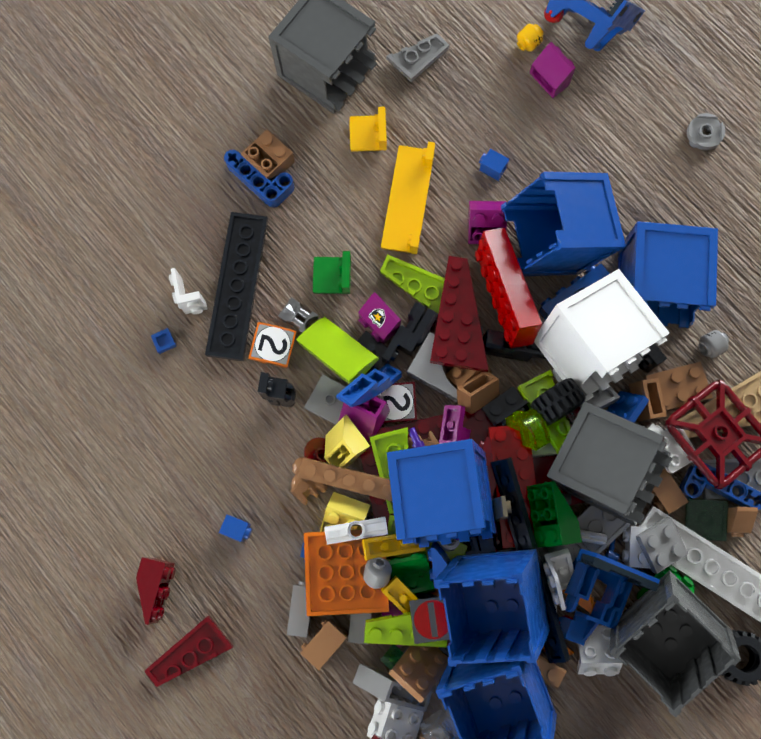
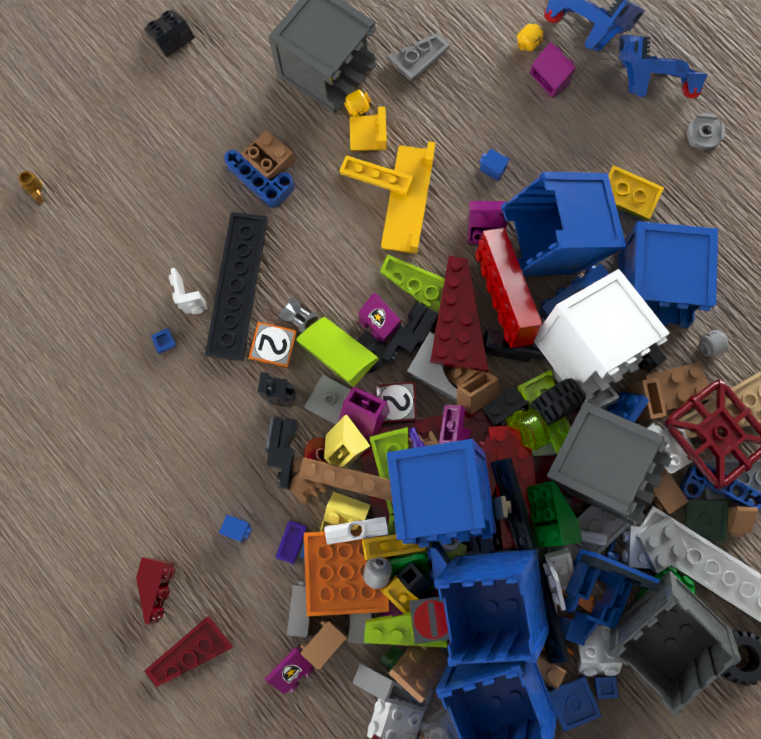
(31, 185): none -> pearl gold piece
(169, 32): none -> black bracket
(278, 448): none -> black plate
(289, 671): none -> magenta slope
(291, 542): none -> dark purple tile
(332, 274): green bracket -> none
(357, 103): none -> yellow head
(369, 386): blue slope -> none
(376, 175): none -> yellow plate
(414, 580): none -> black brick
(574, 703): none -> blue plate
(606, 687): none -> blue plate
(634, 193): none -> yellow plate
(640, 66): none -> blue container

